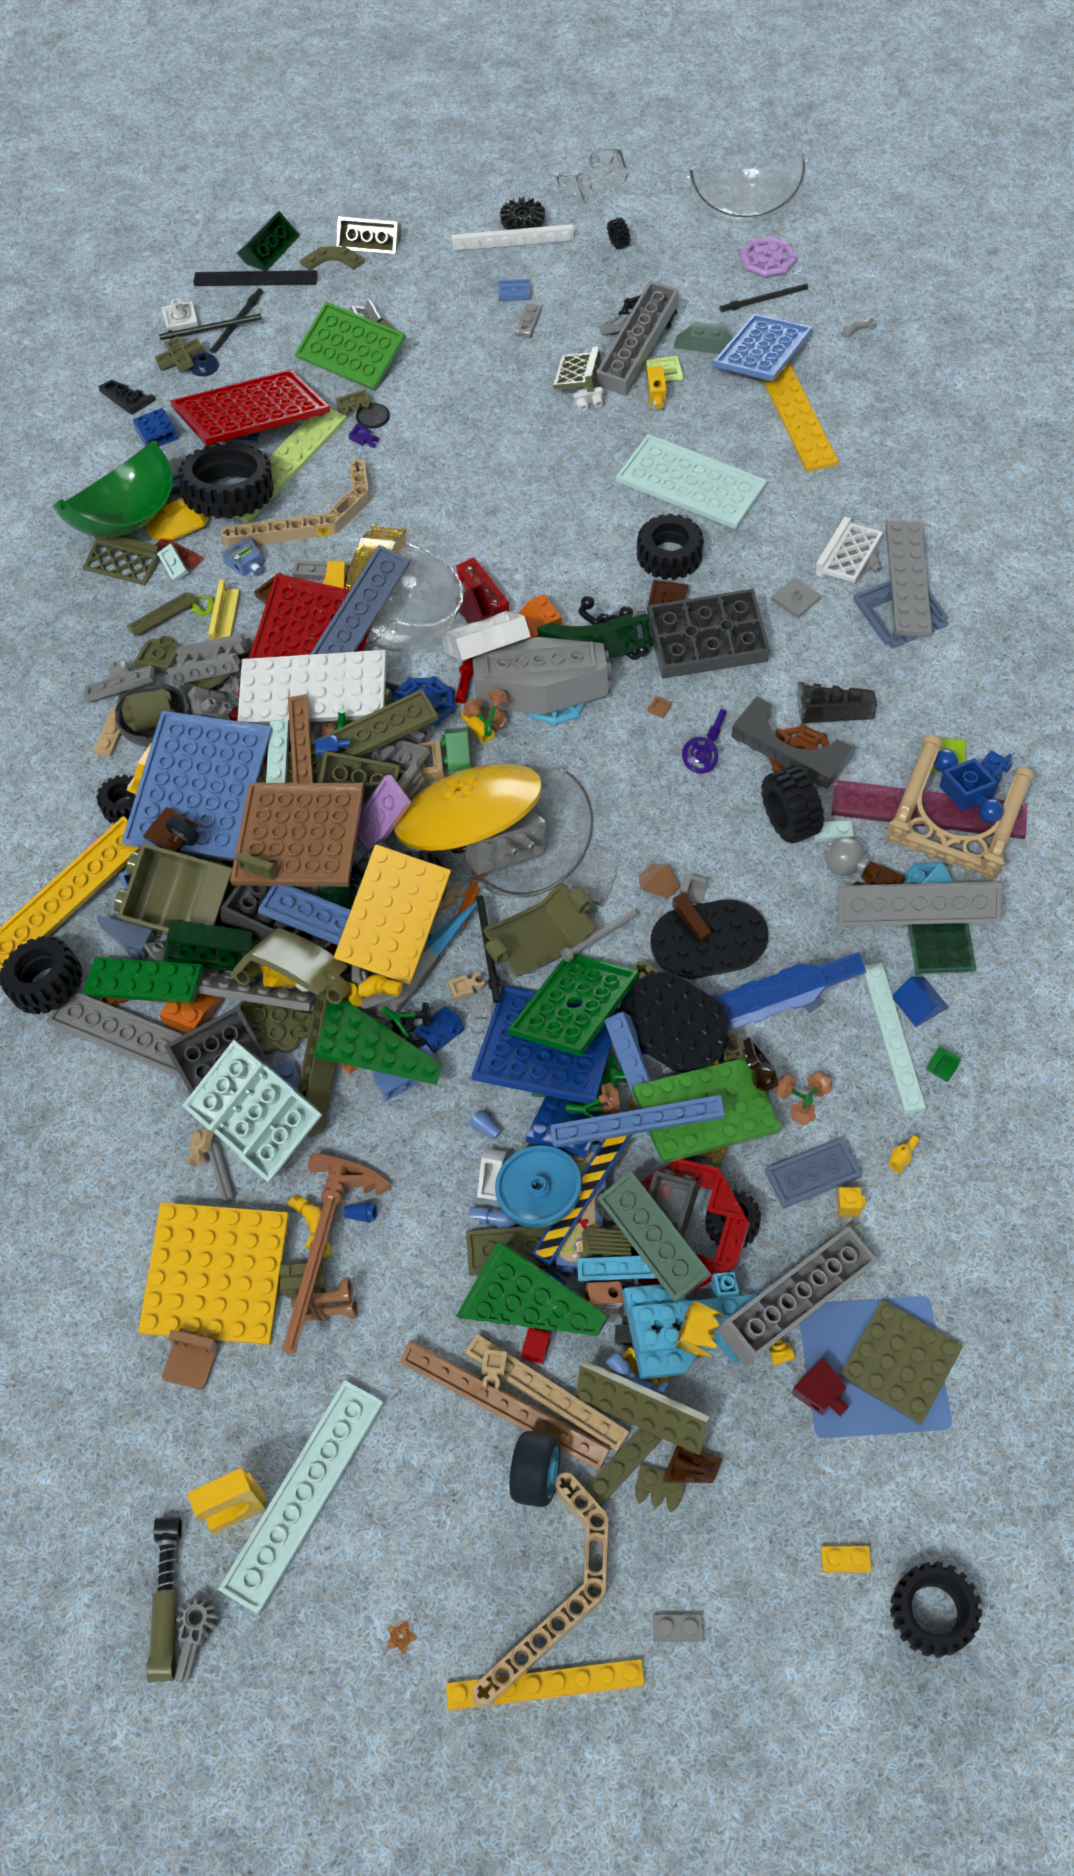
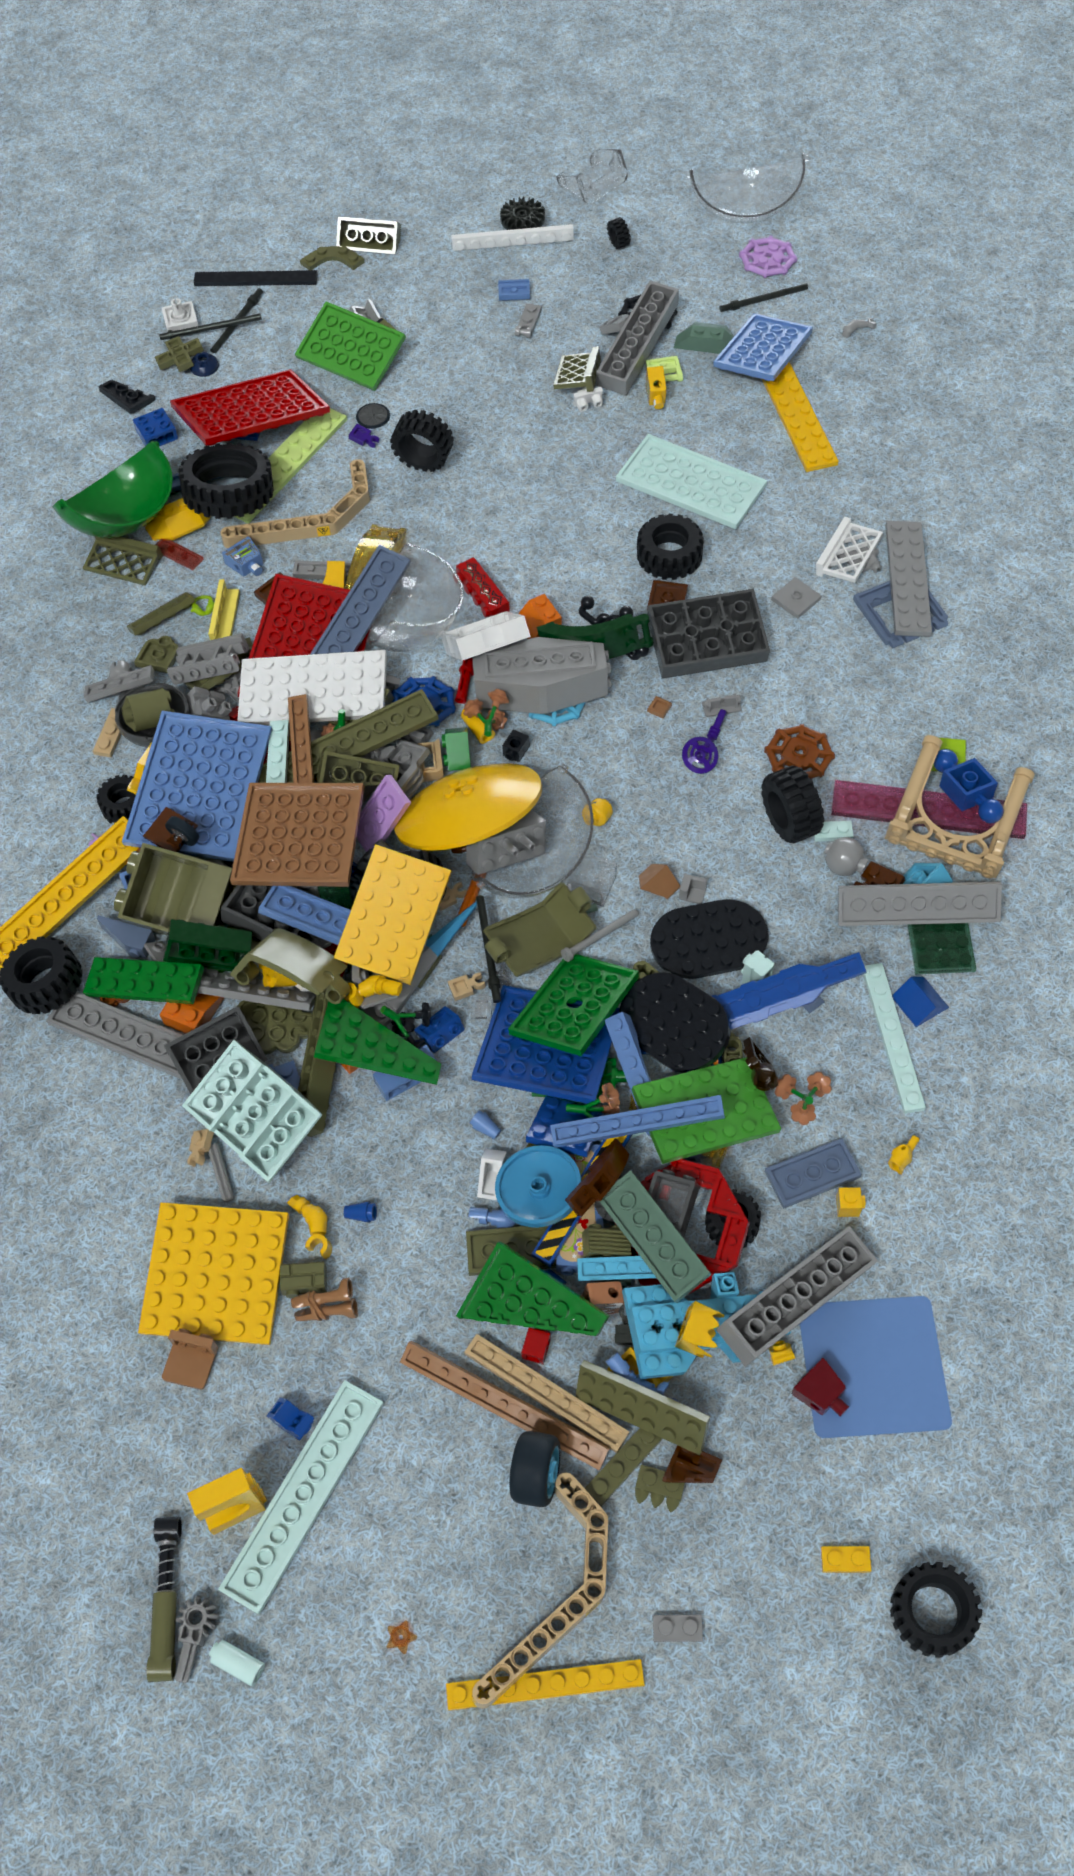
(172, 562): light aqua plate -> none
(236, 1662): none -> light aqua brick
(256, 865): olive plate -> none
(268, 242): dark green slope -> none
(290, 1418): none -> blue brick
(330, 744): blue piece -> none
(332, 1196): nougat piece -> none
(353, 401): olive plate -> none
(415, 452): none -> black tyre
(476, 604): dark red torso -> none
(493, 1366): tan plate -> none
(517, 740): none -> black brick
(600, 1179): none -> reddish brown slope
(601, 811): none -> yellow head
(690, 917): reddish brown piece -> none
(728, 703): none -> light grey hinge
(756, 967): none -> light aqua brick
(820, 764): dark grey arch -> none
(834, 703): clear smoke wedge -> none
(901, 1362): olive plate -> none
(943, 1064): green panel -> none
(997, 764): blue bracket -> none

